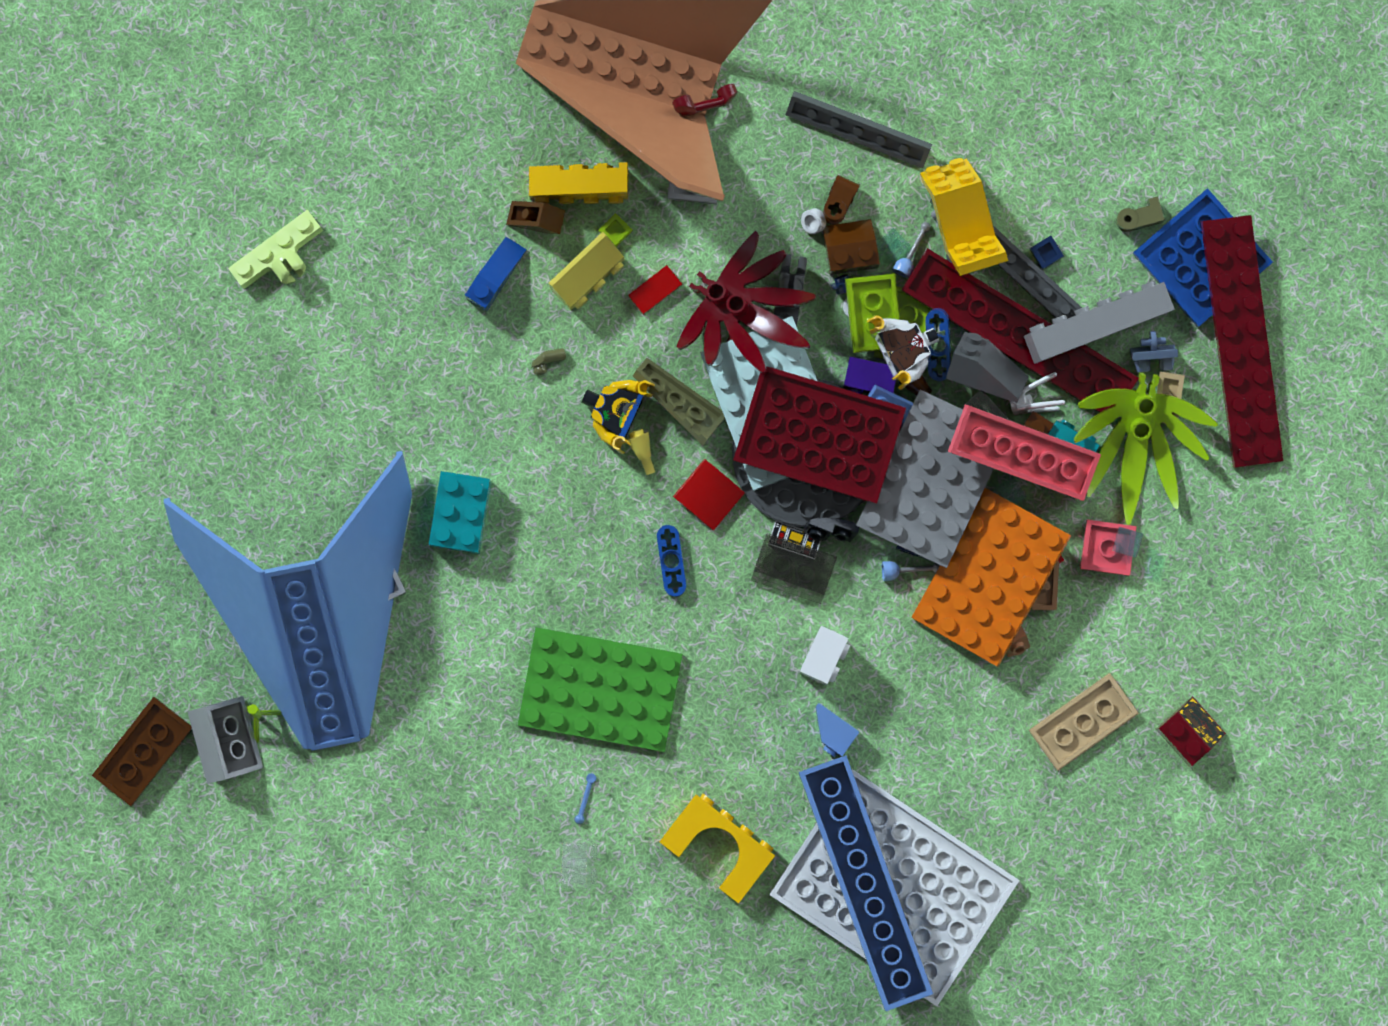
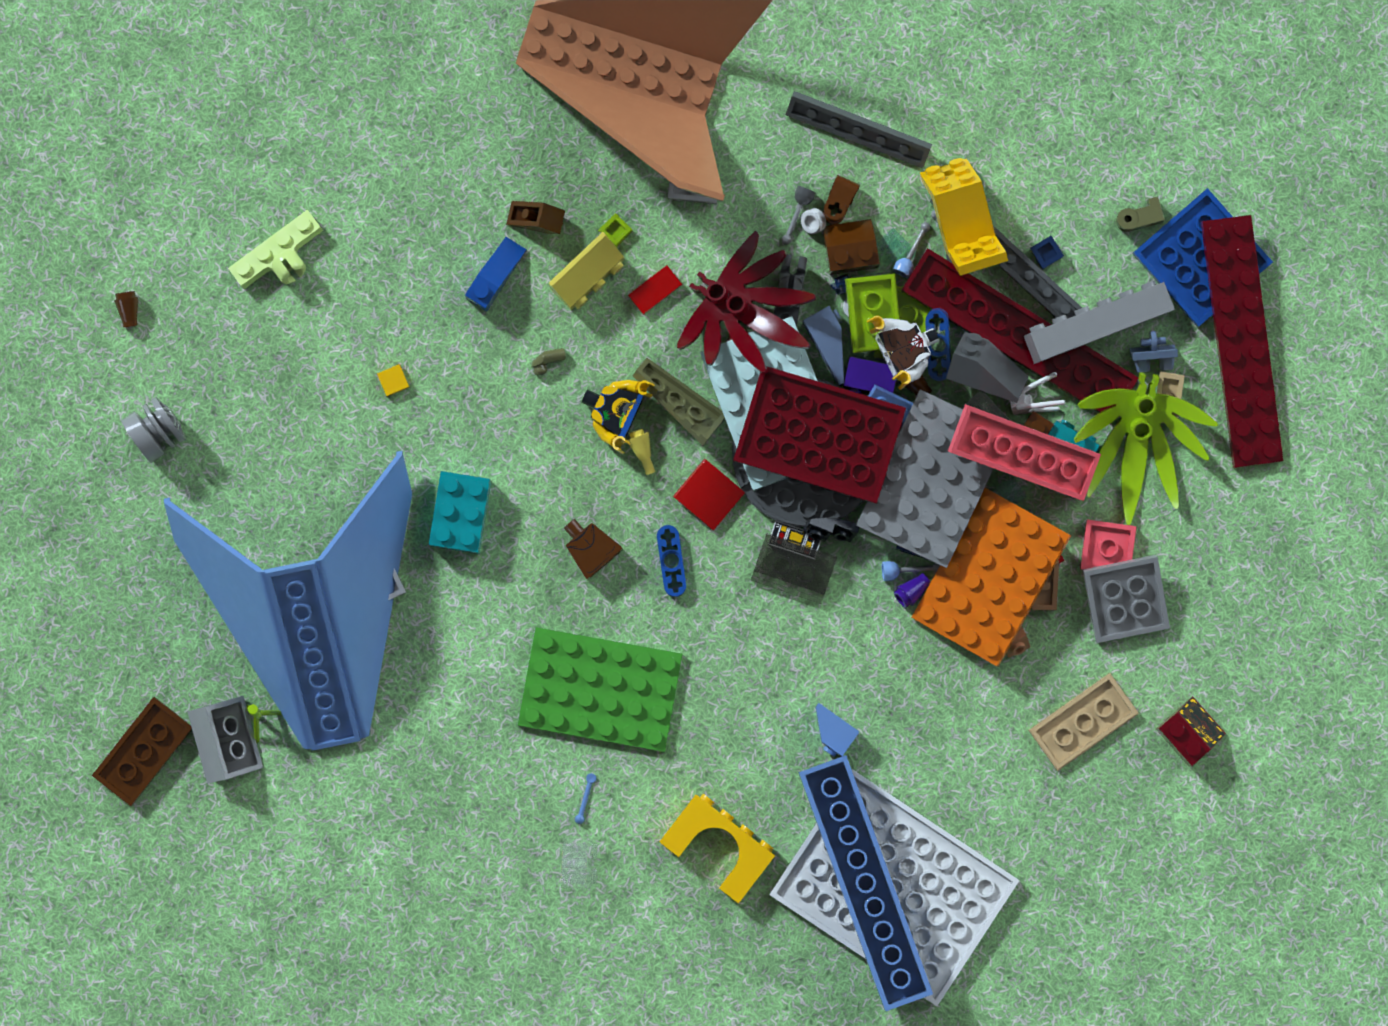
(127, 308): none -> reddish brown cone
(153, 429): none -> light grey wheel
(393, 380): none -> yellow tile
(579, 183): yellow wedge -> none
(590, 547): none -> reddish brown torso
(685, 105): dark red bar -> none
(803, 197): none -> hinge
(824, 655): white brick -> none
(827, 336): none -> sand blue slope
(911, 590): none -> dark purple cone
(1126, 598): none -> light grey plate
(1127, 542): clear light blue tile -> none

